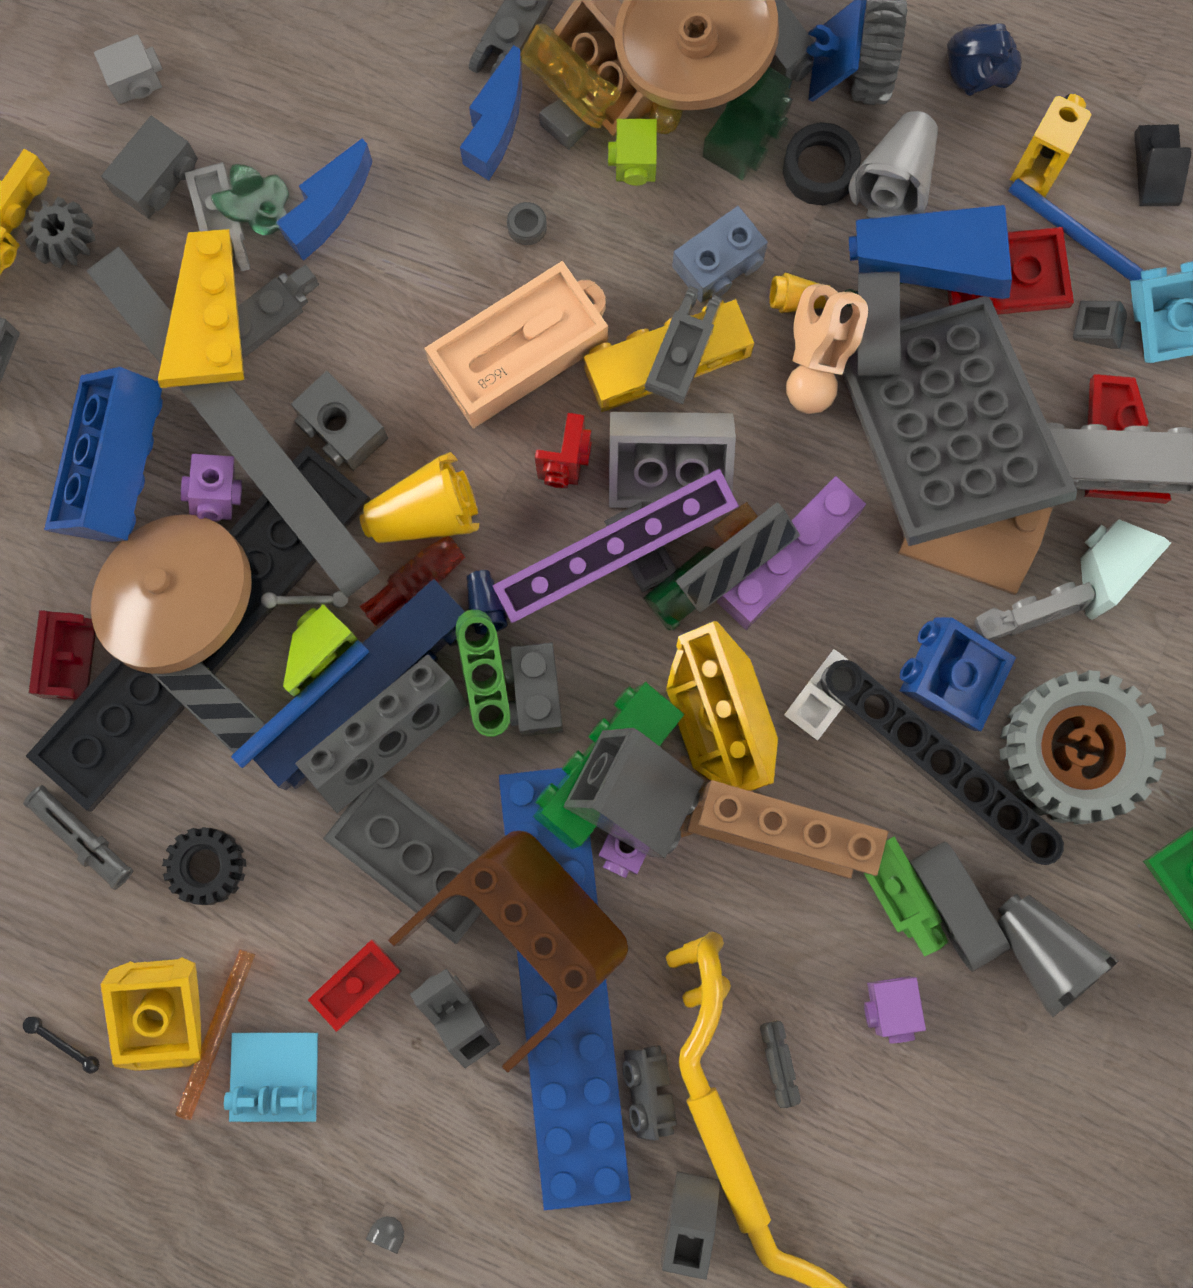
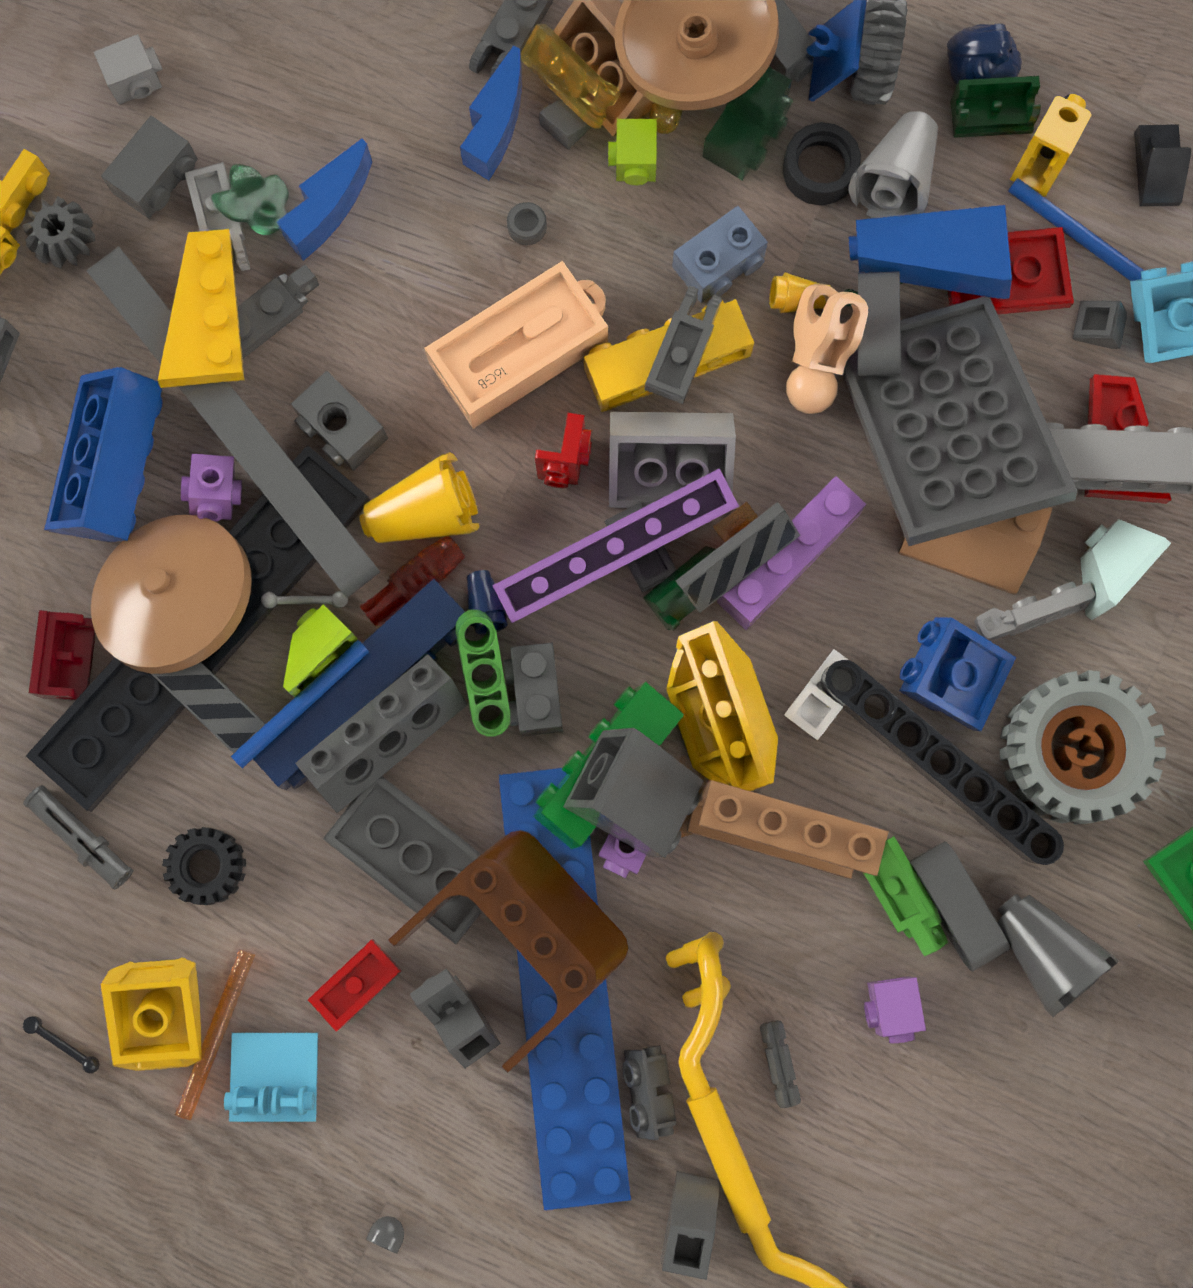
(995, 106): none -> dark green hinge

